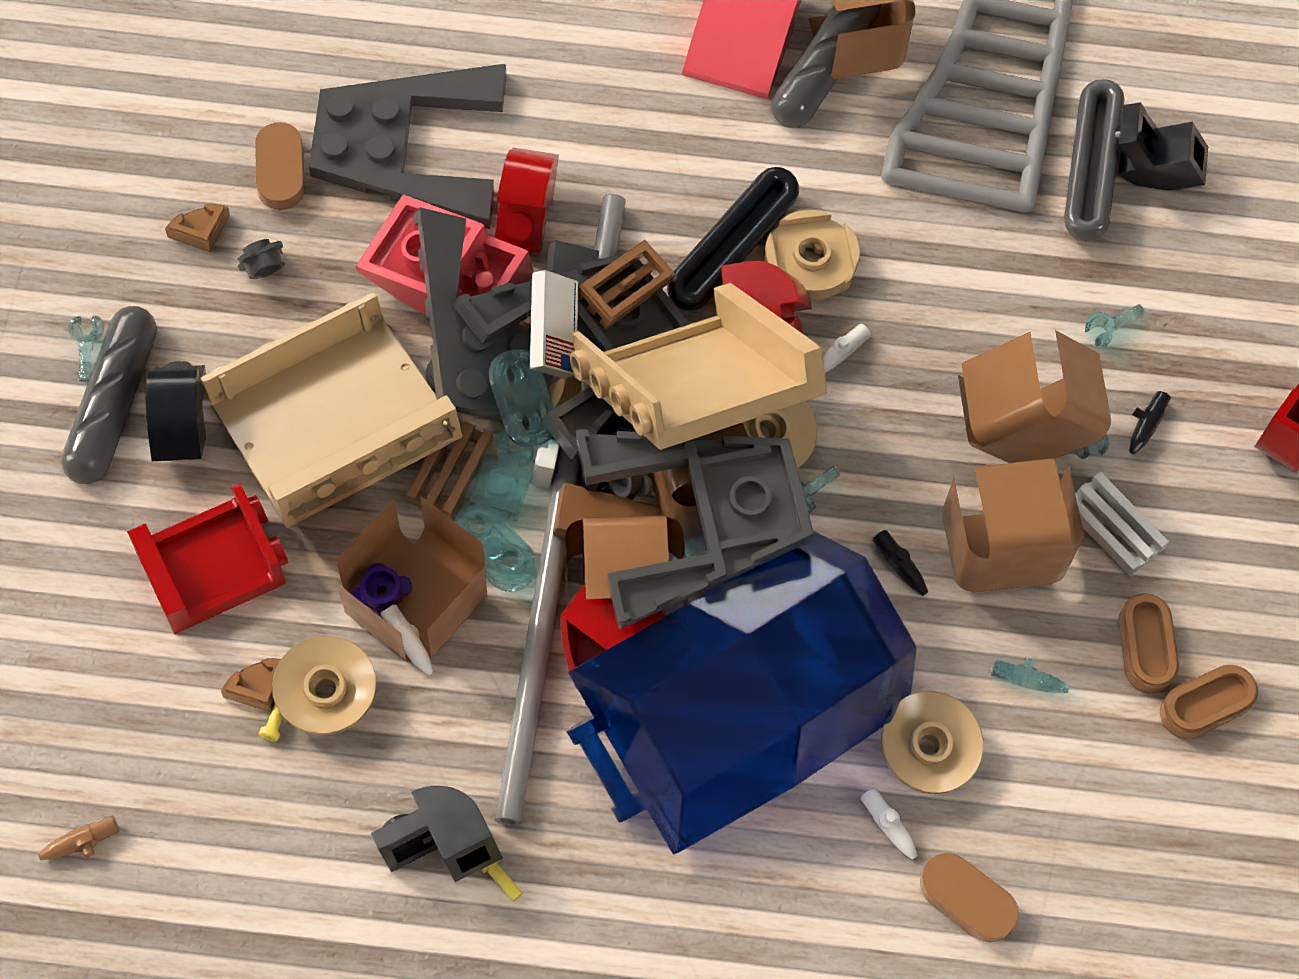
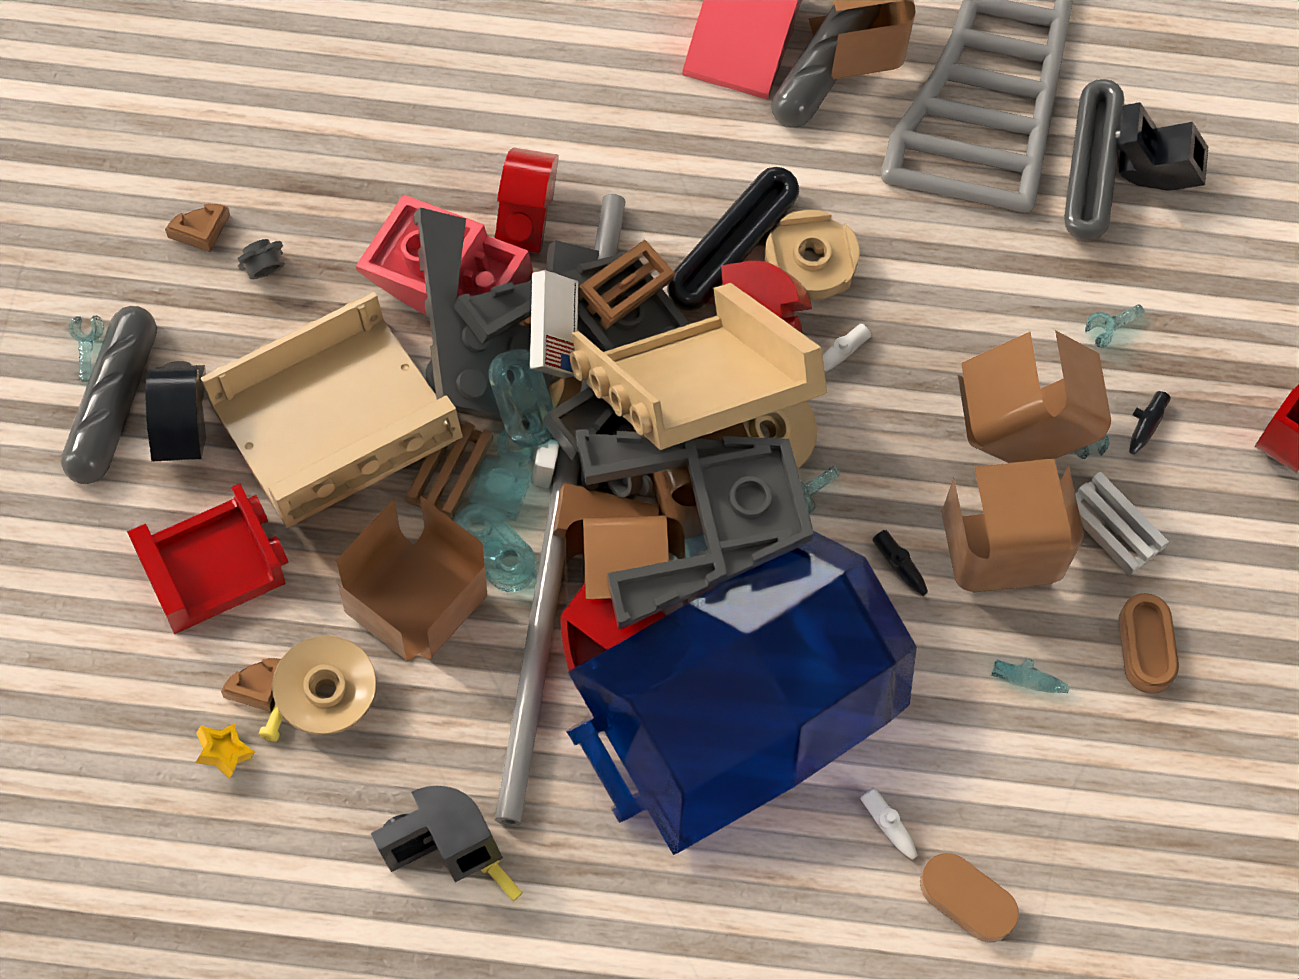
(80, 839): medium nougat helmet -> none
(222, 749): none -> yellow piece
(279, 165): medium nougat tile -> none
(365, 135): dark grey wing -> none
(379, 577): dark purple plate -> none
(410, 636): white helmet -> none
(948, 726): tan dish -> none
(1208, 701): medium nougat tile -> none

